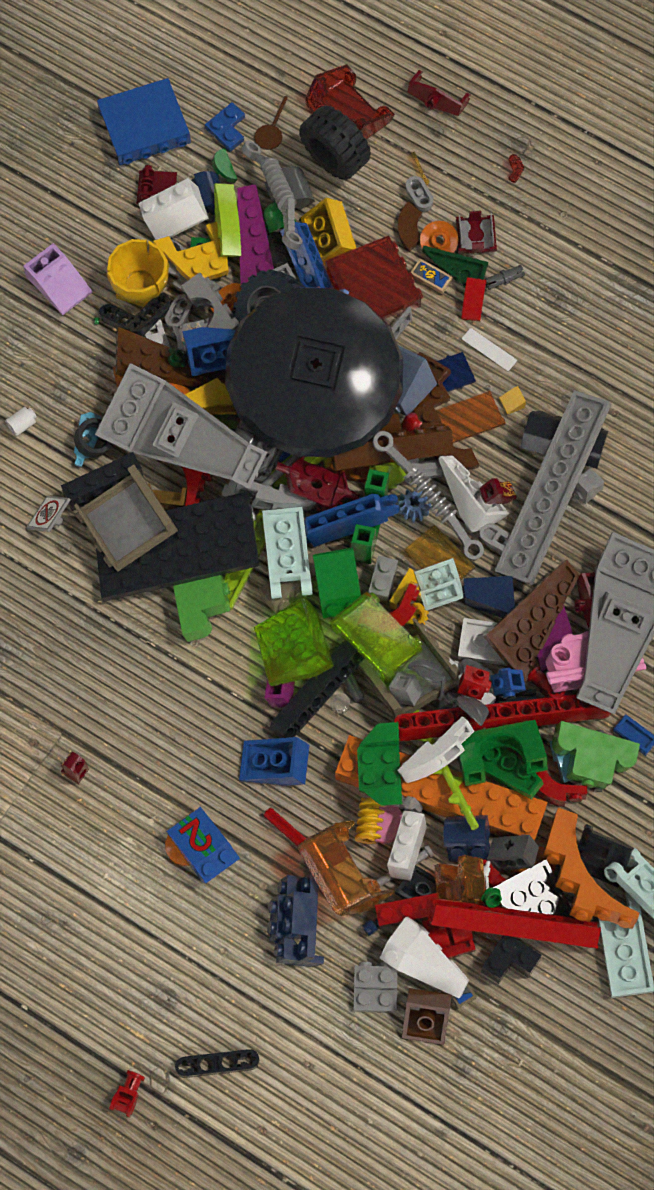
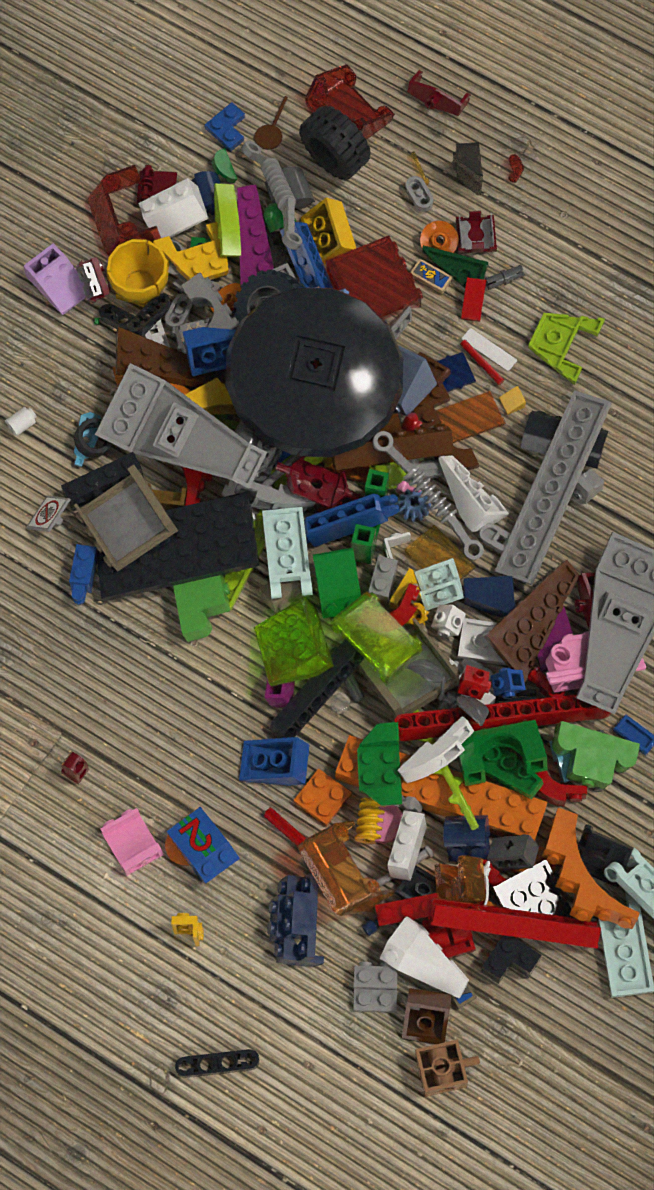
(83, 572): none -> blue brick
(92, 273): none -> piece
(106, 221): none -> clear red windscreen
(127, 1094): red connector -> none
(131, 841): none -> bright pink panel
(144, 121): blue panel -> none
(177, 358): dark green plate -> none
(188, 925): none -> yellow bracket
(322, 797): none -> orange plate
(395, 540): none -> white bracket
(402, 487): none -> bright pink hand
(406, 688): light grey panel -> none
(407, 226): reddish brown tile -> none
(443, 1067): none -> medium nougat piece
(448, 620): none -> white brick
(468, 166): none -> clear smoke slope
(482, 362): none -> red bar
(491, 897): green plate -> none
(501, 492): dark red leg -> none
(554, 338): none -> lime wing

